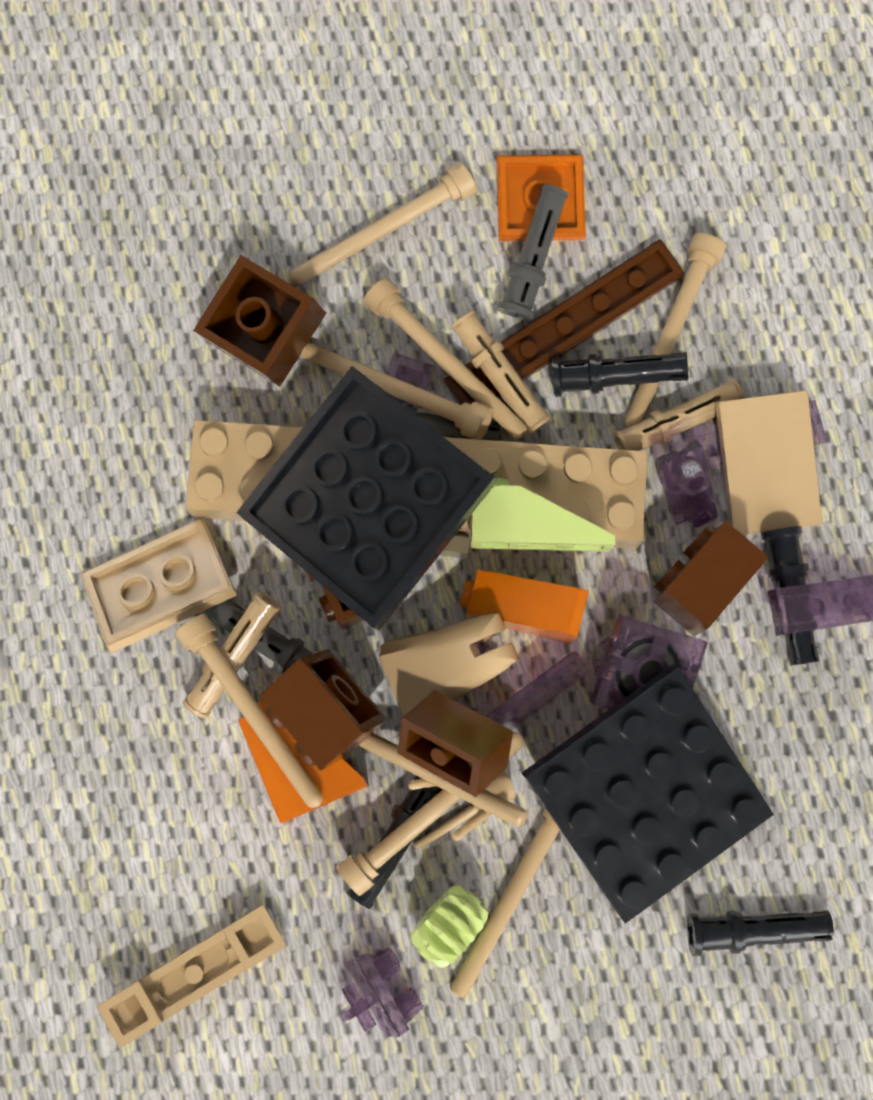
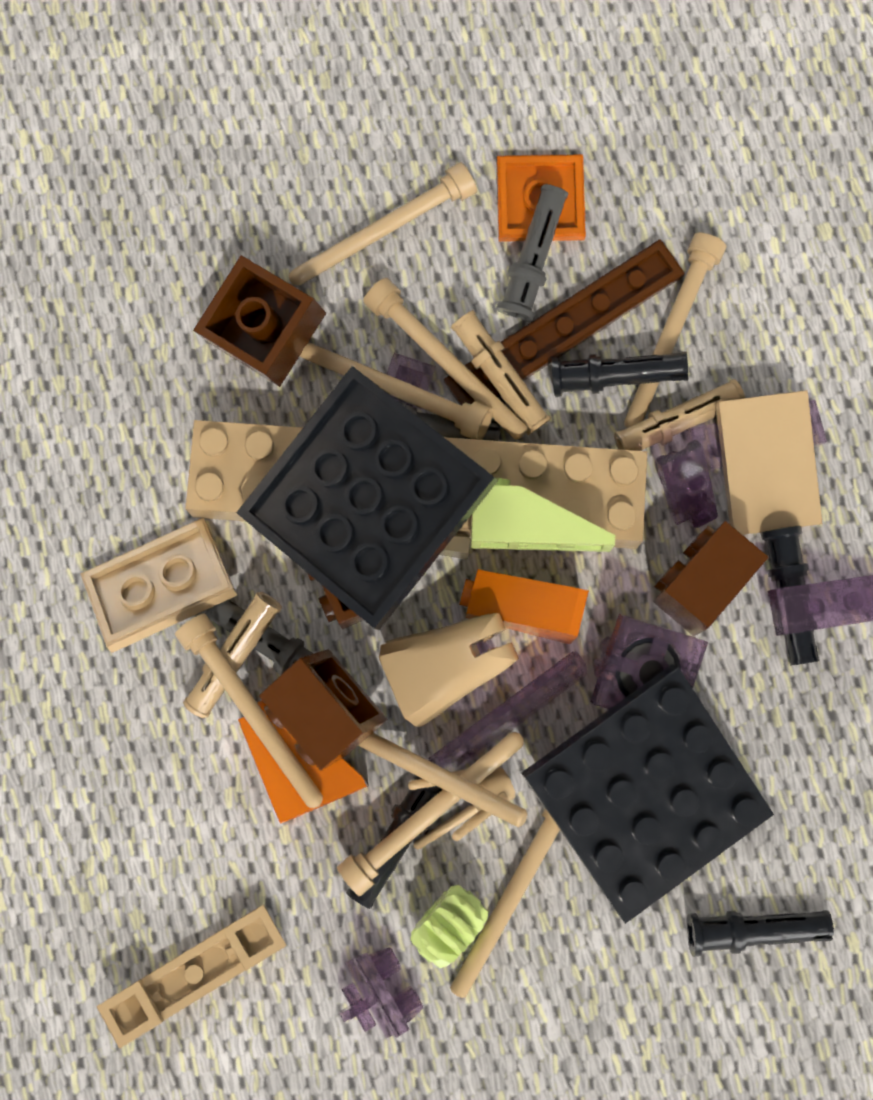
(455, 743): reddish brown brick -> none

